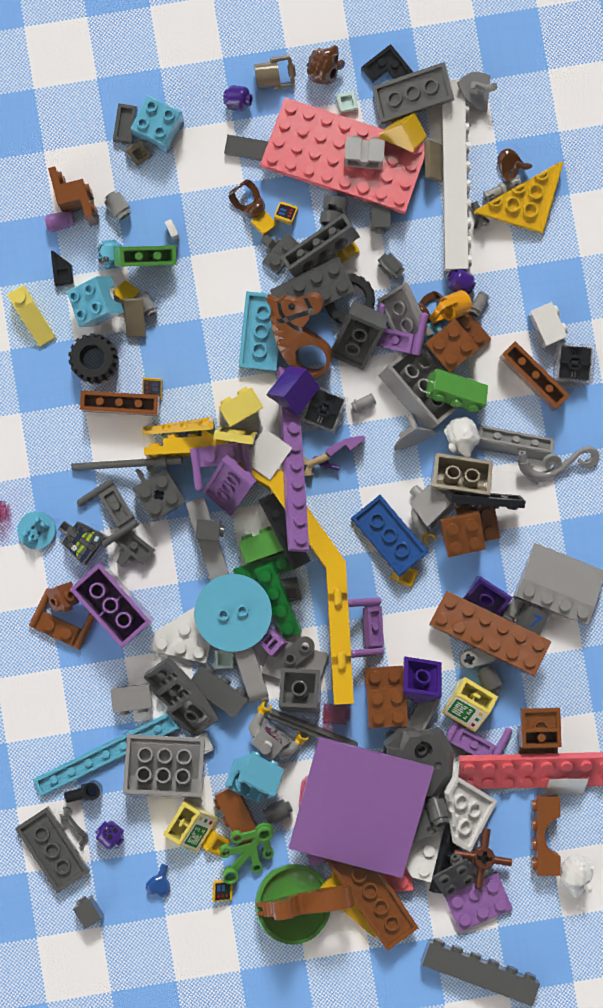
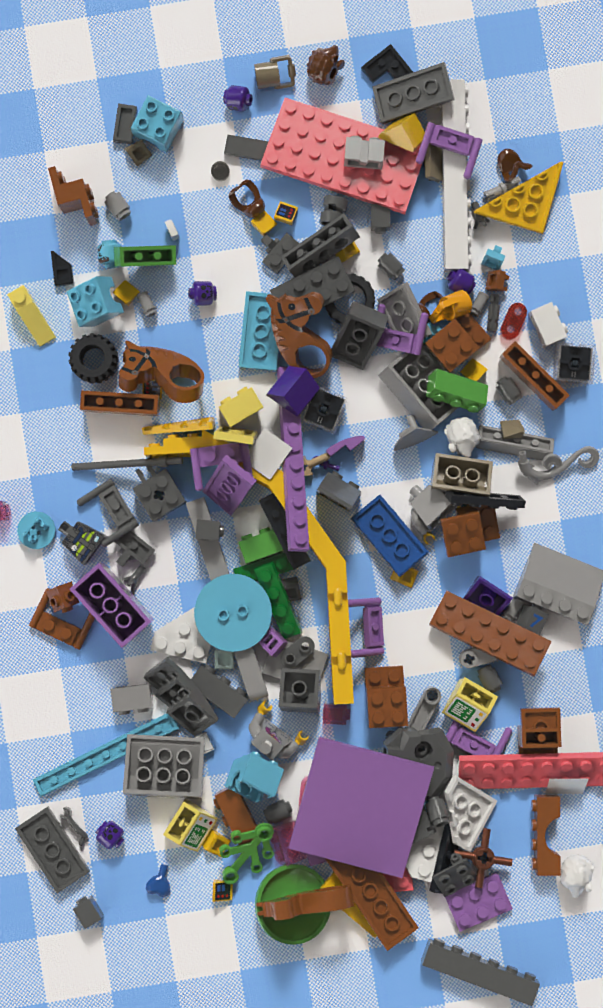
(59, 221): medium lavender piece -> none
(82, 793): black axle -> none
(133, 579): none -> dark grey bar
(134, 317): dark tan tile -> none
(161, 365): none -> dark orange animal
(202, 293): none -> dark purple head
(220, 171): none -> clear smoke tile
(281, 841): none -> clear pink bracket
(306, 727): dark grey axle -> none
(339, 491): none -> dark grey slope
(347, 102): light aqua tile -> none
(363, 403): light grey pin -> none
(422, 679): dark purple slope -> none
(452, 141): none -> medium lavender plate
(473, 370): none -> yellow slope
(476, 89): light grey shield -> none
(493, 258): none -> medium azure tile
(493, 314): none -> dark grey axle
(496, 280): none -> dark orange tile
(508, 390): none -> dark grey brick
(512, 429): none -> dark tan slope
(513, 320): none -> clear red plate

